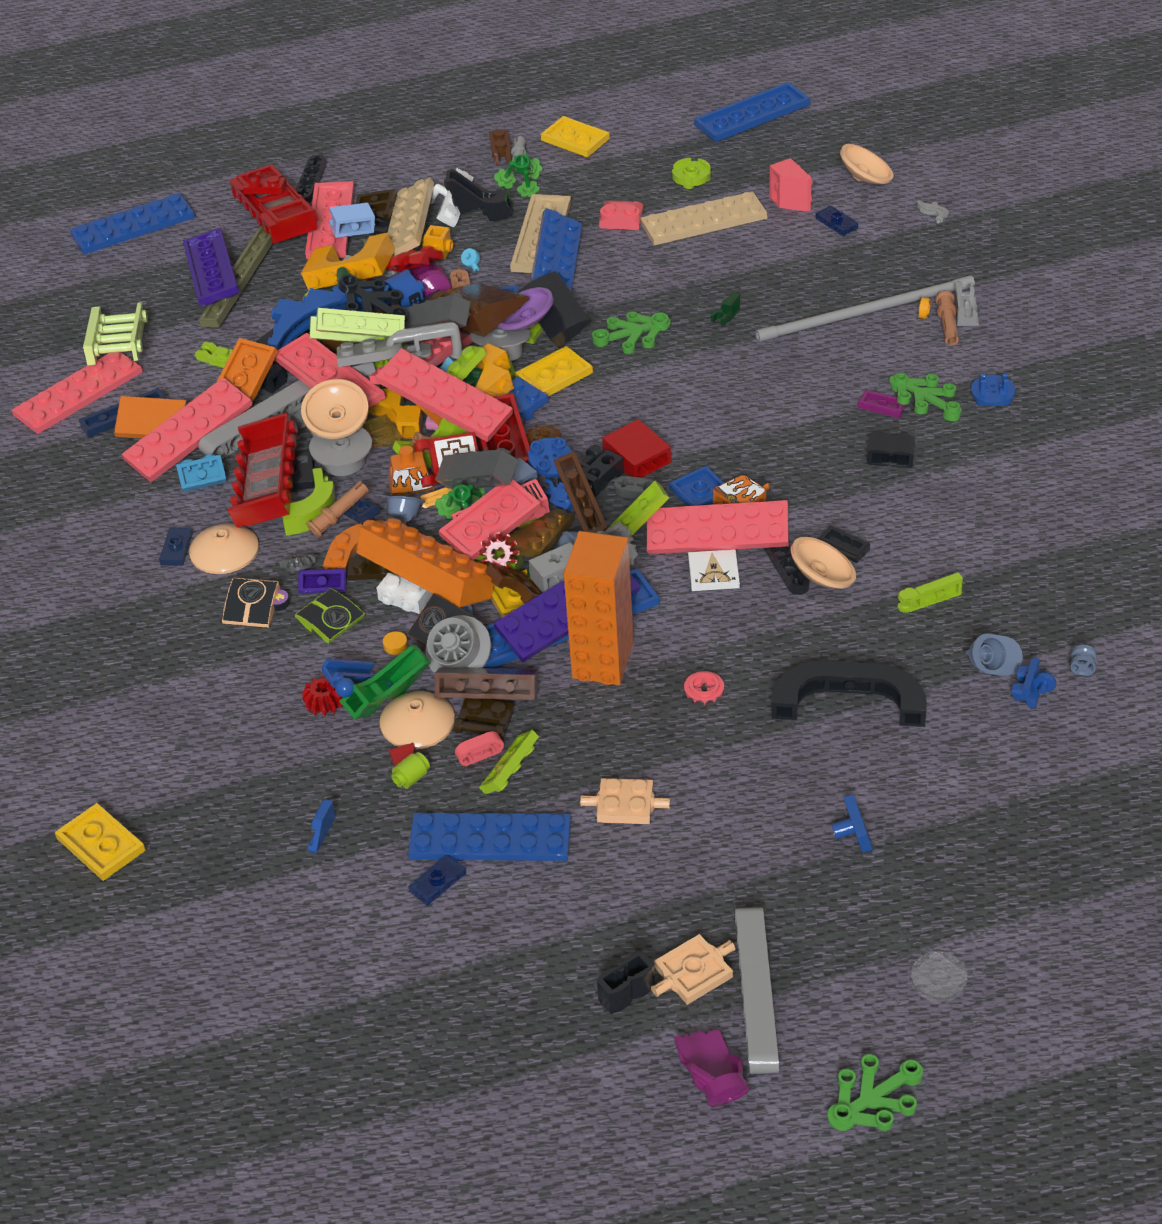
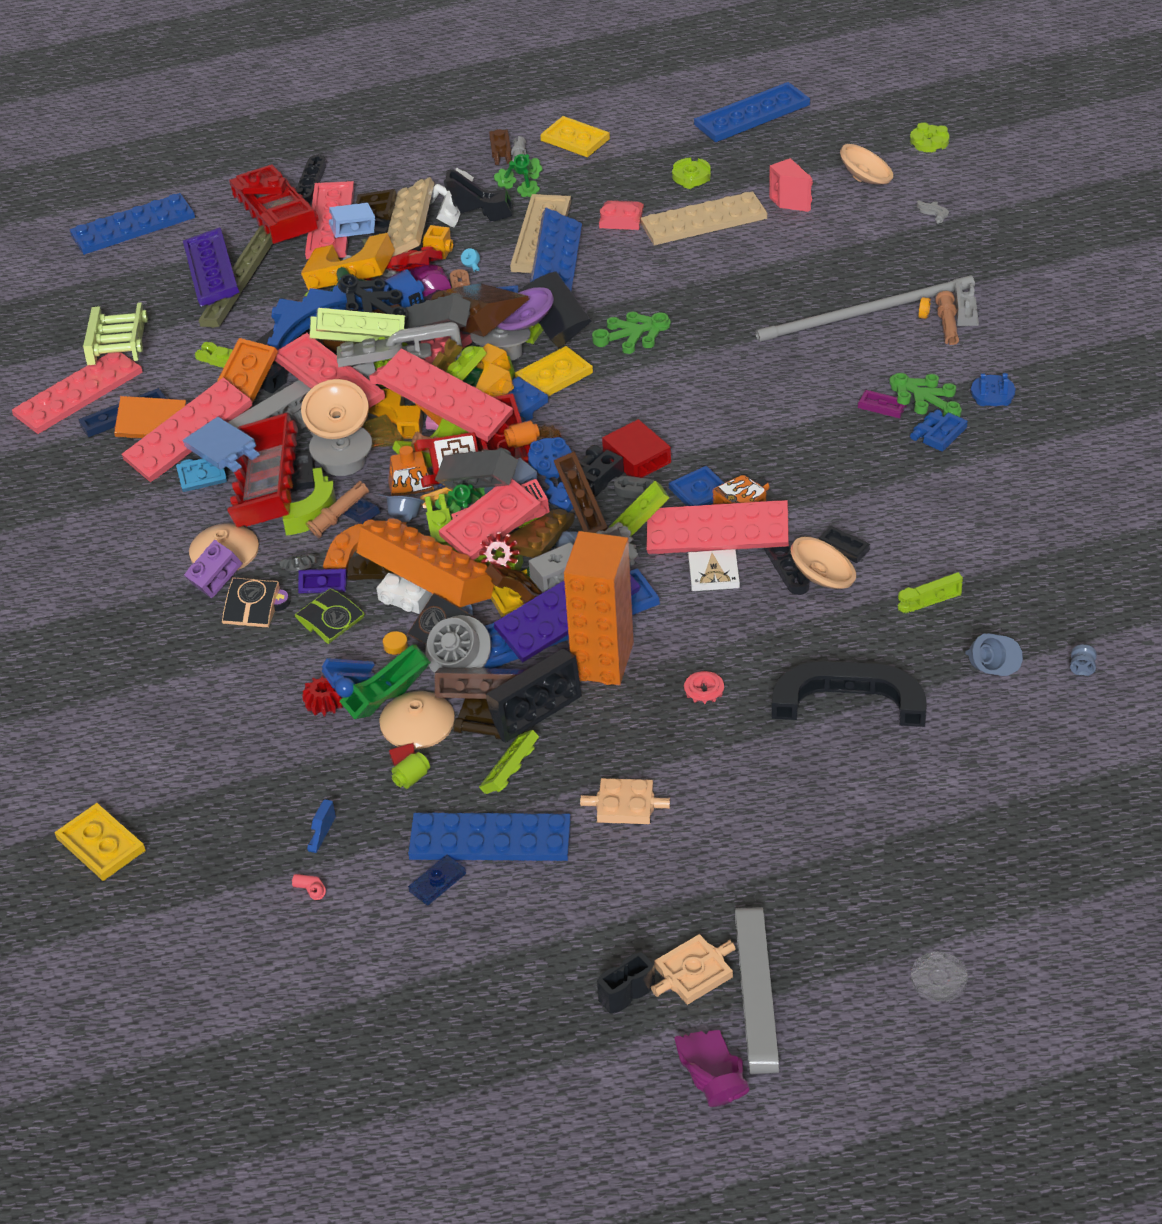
(176, 546): dark blue plate -> none
(213, 568): none -> medium lavender brick
(221, 444): none -> medium blue tile
(311, 883): none -> coral arm
(438, 518): none -> lime hinge
(444, 359): none -> pearl gold plate
(479, 748): coral beam -> none
(521, 434): none -> orange brick
(534, 694): none -> black slope
(729, 309): dark green plate -> none
(836, 220): clear blue plate -> none
(853, 825): blue tile -> none
(873, 1097): bright green plant -> none
(890, 450): black brick -> none
(938, 134): none -> lime plate
(944, 429): none -> blue plate
(1033, 683): blue hips -> none

